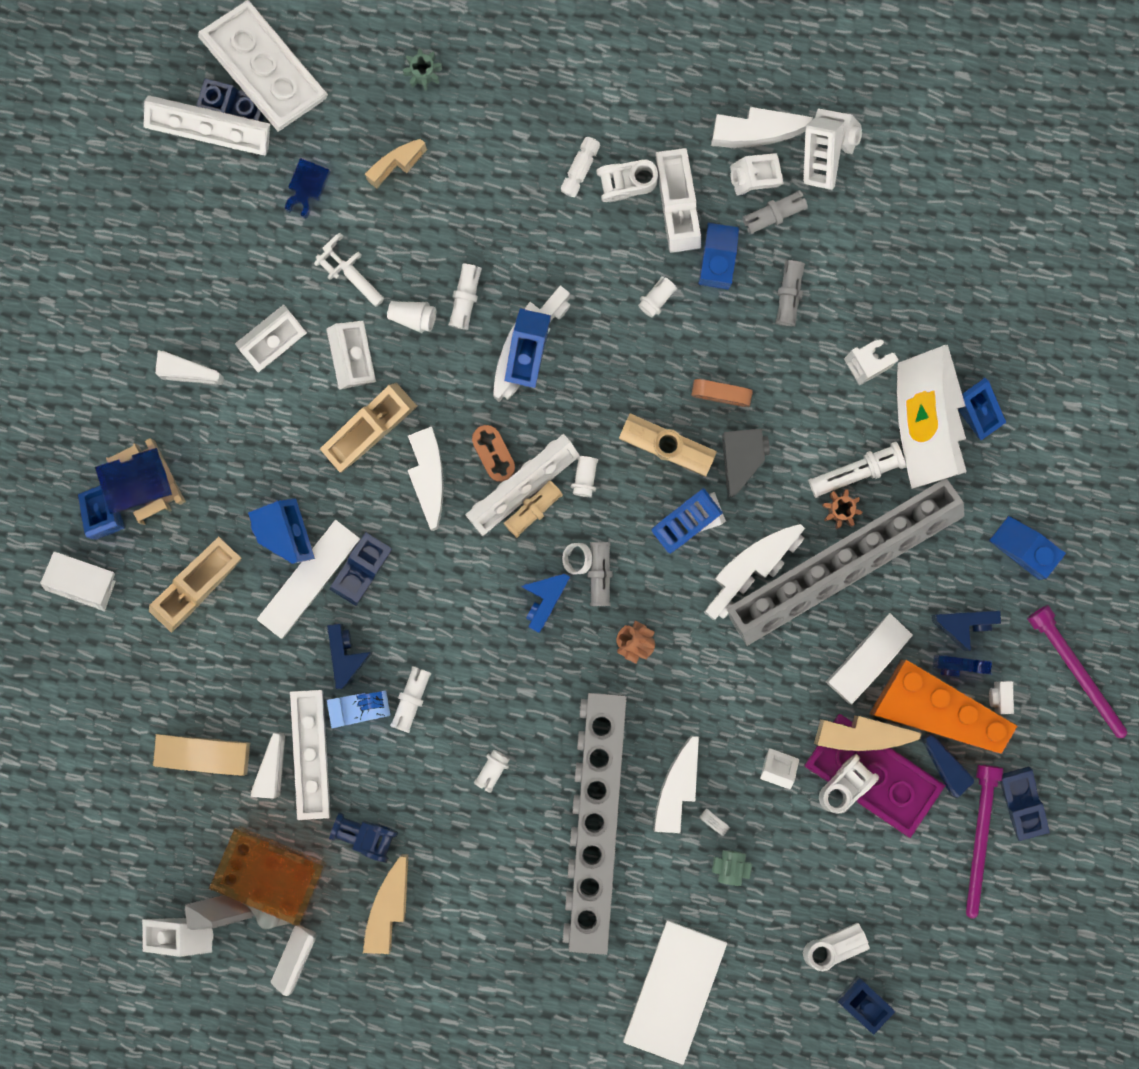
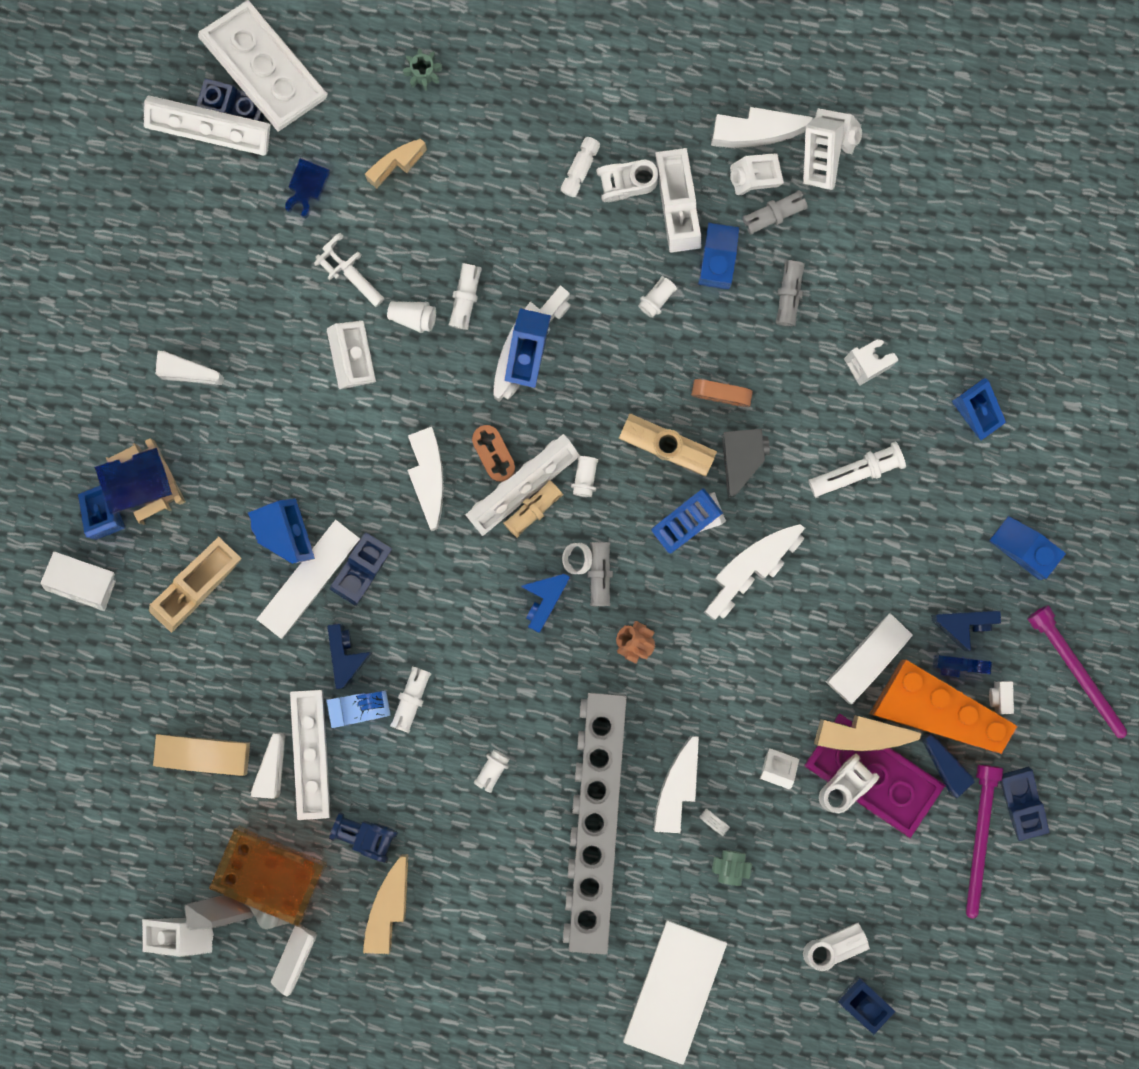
(270, 338): white slope -> none
(368, 427): tan slope -> none
(834, 505): nougat gear -> none
(846, 561): light grey brick -> none
(930, 417): white slope -> none

